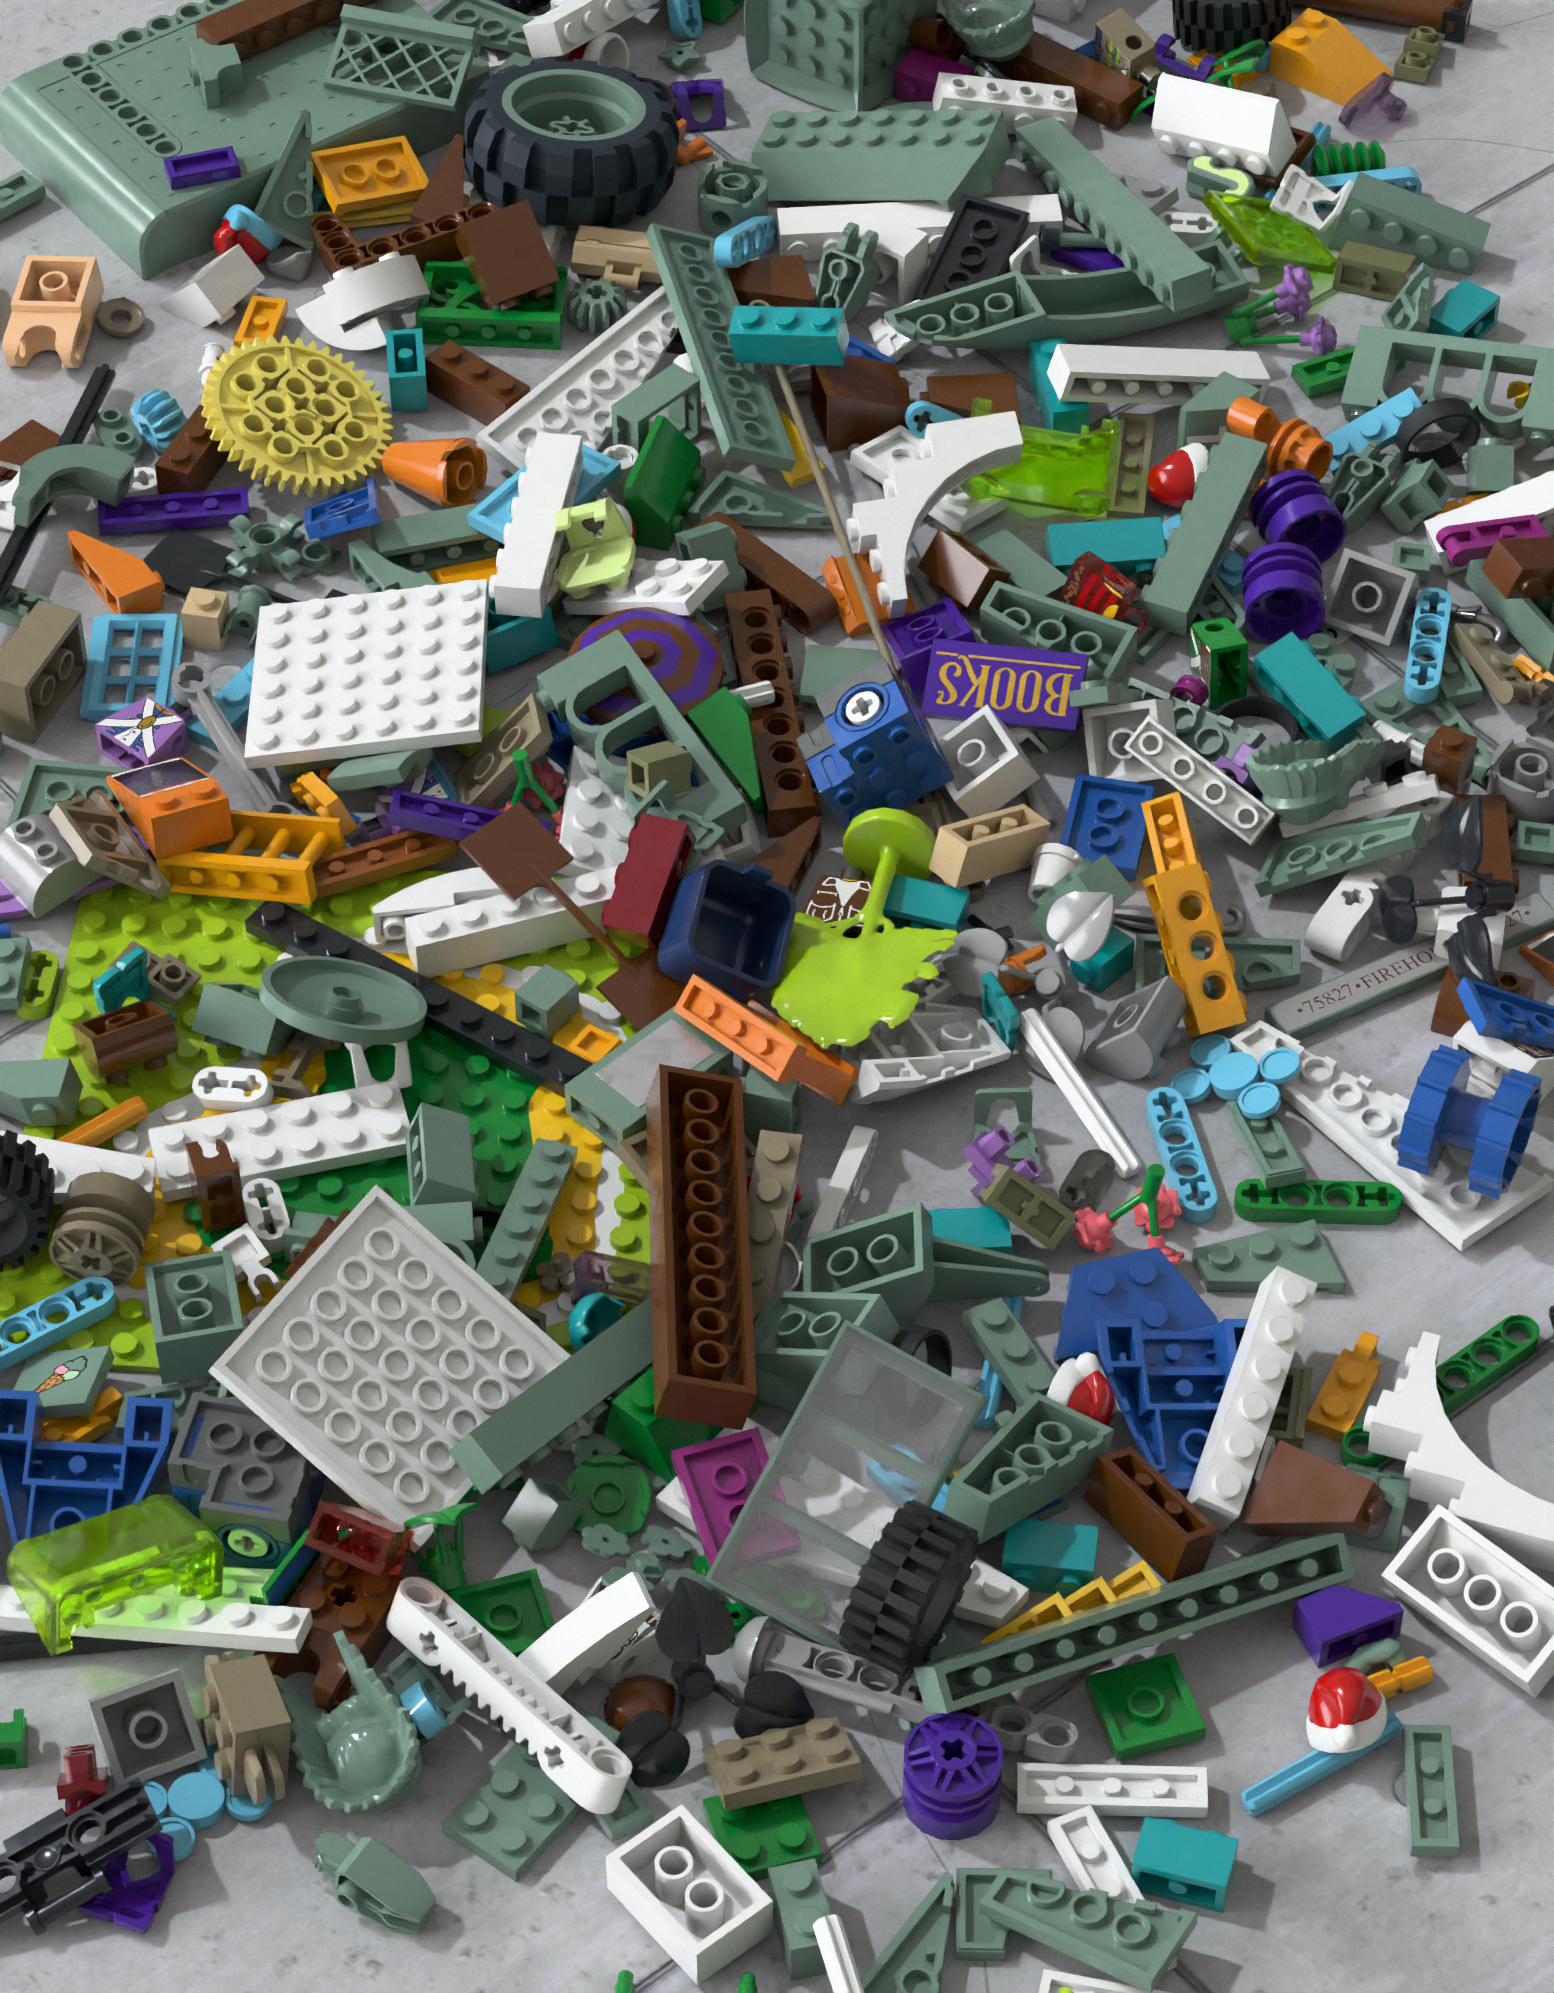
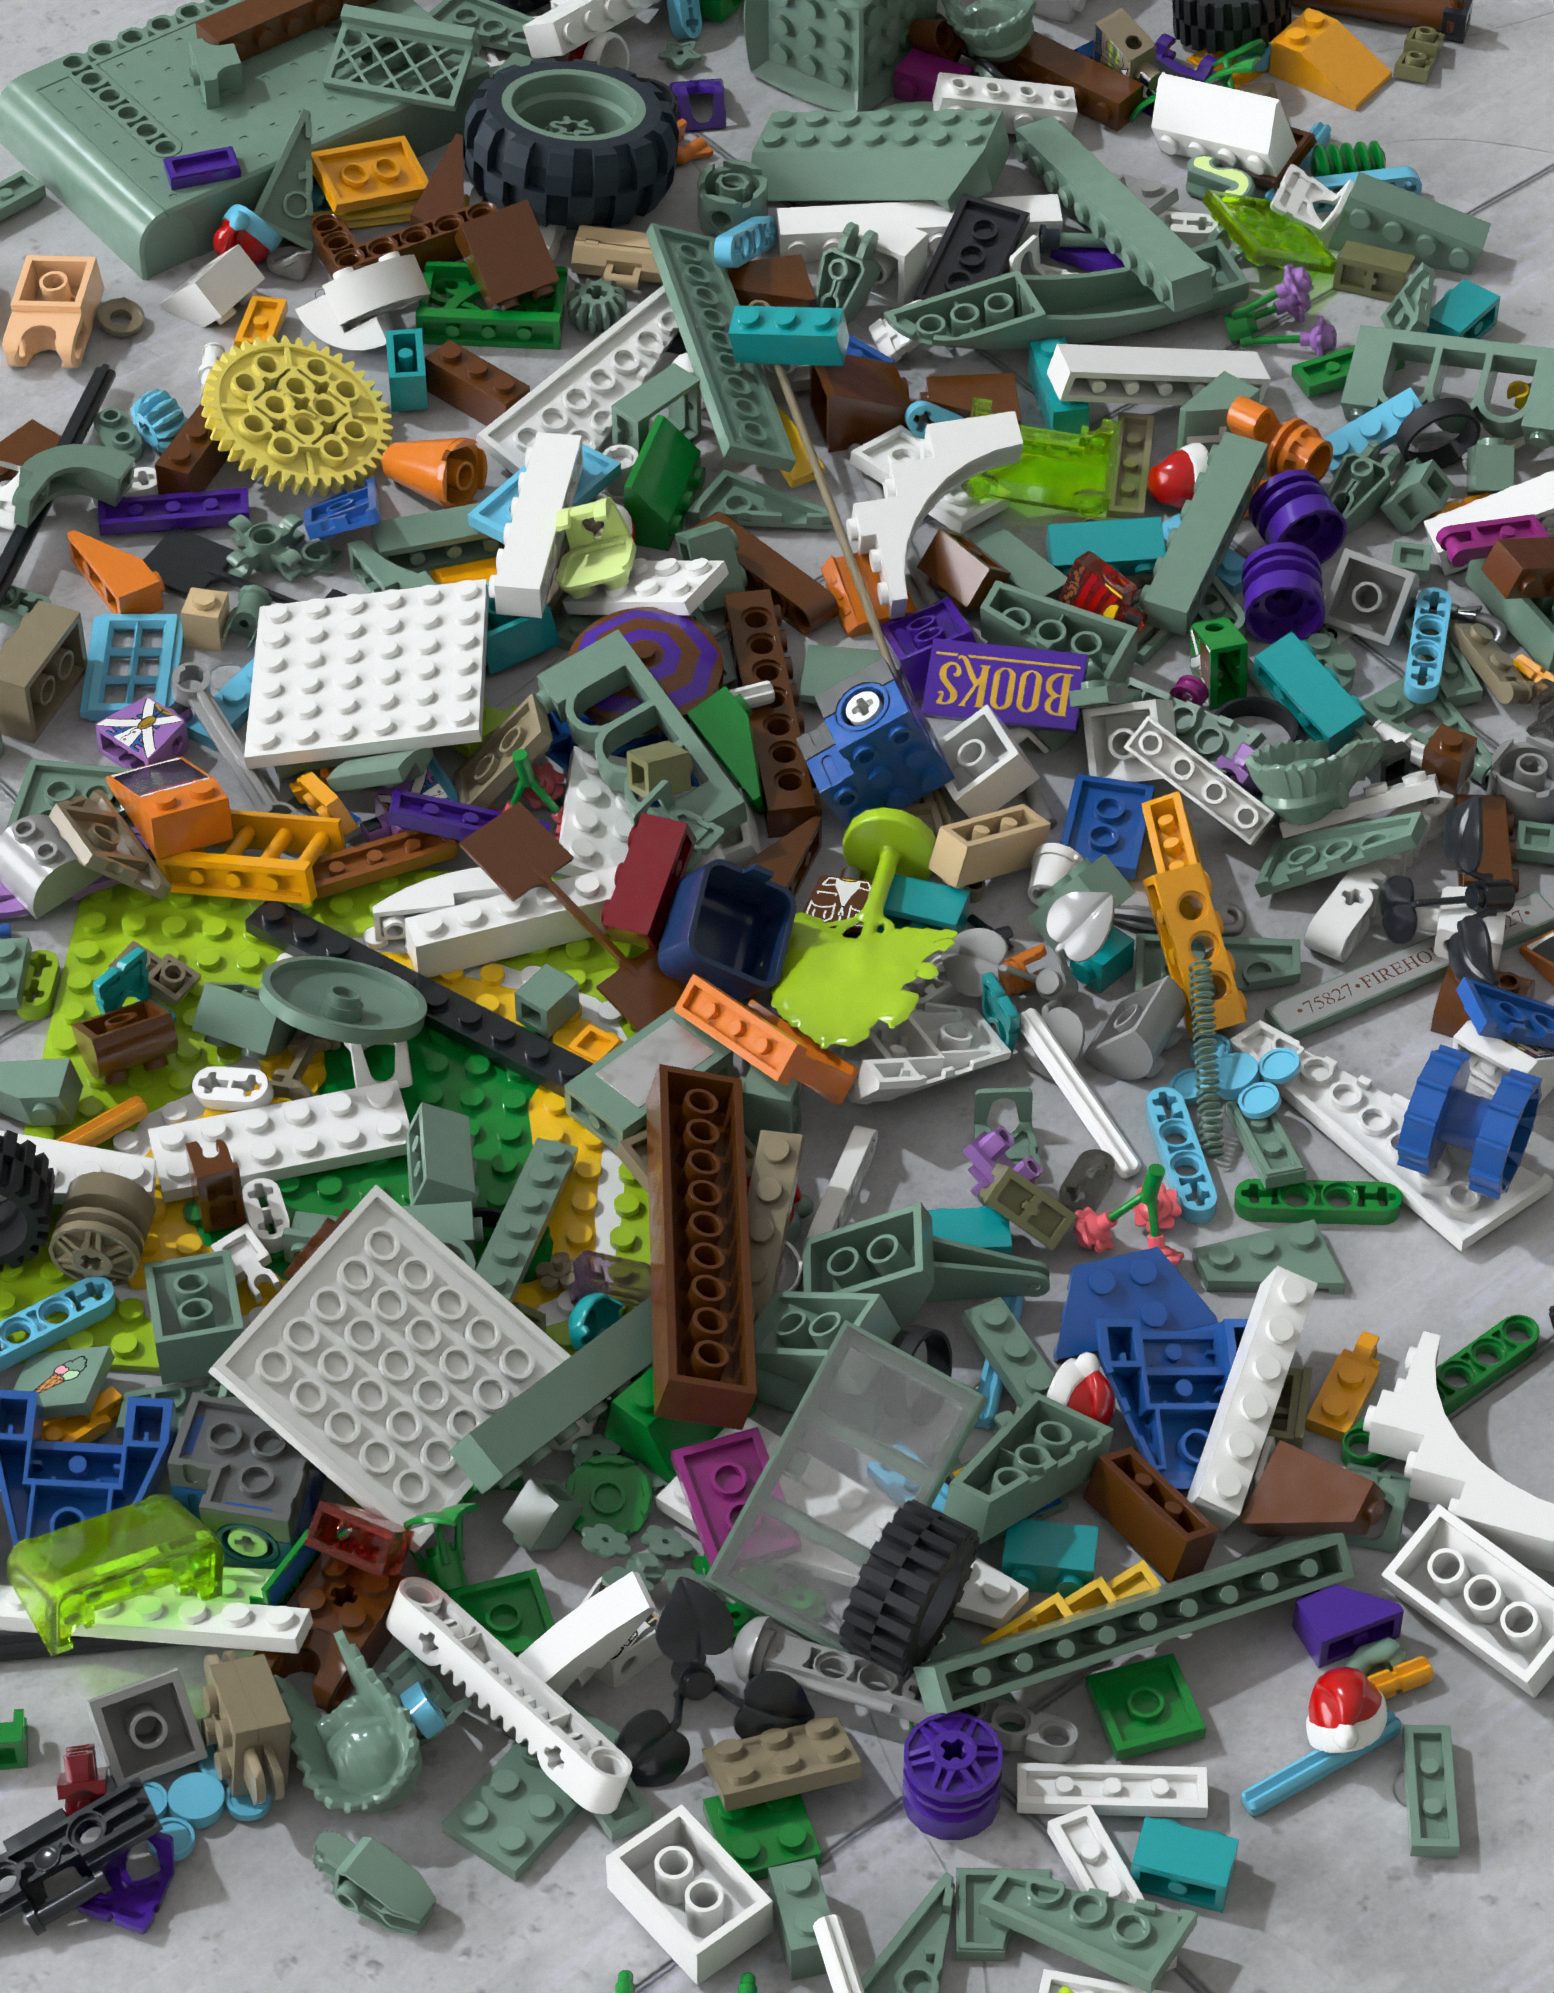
(638, 1695): reddish brown hat -> none
(1208, 1042): none -> sand green piece
(1374, 94): clear purple piece -> none

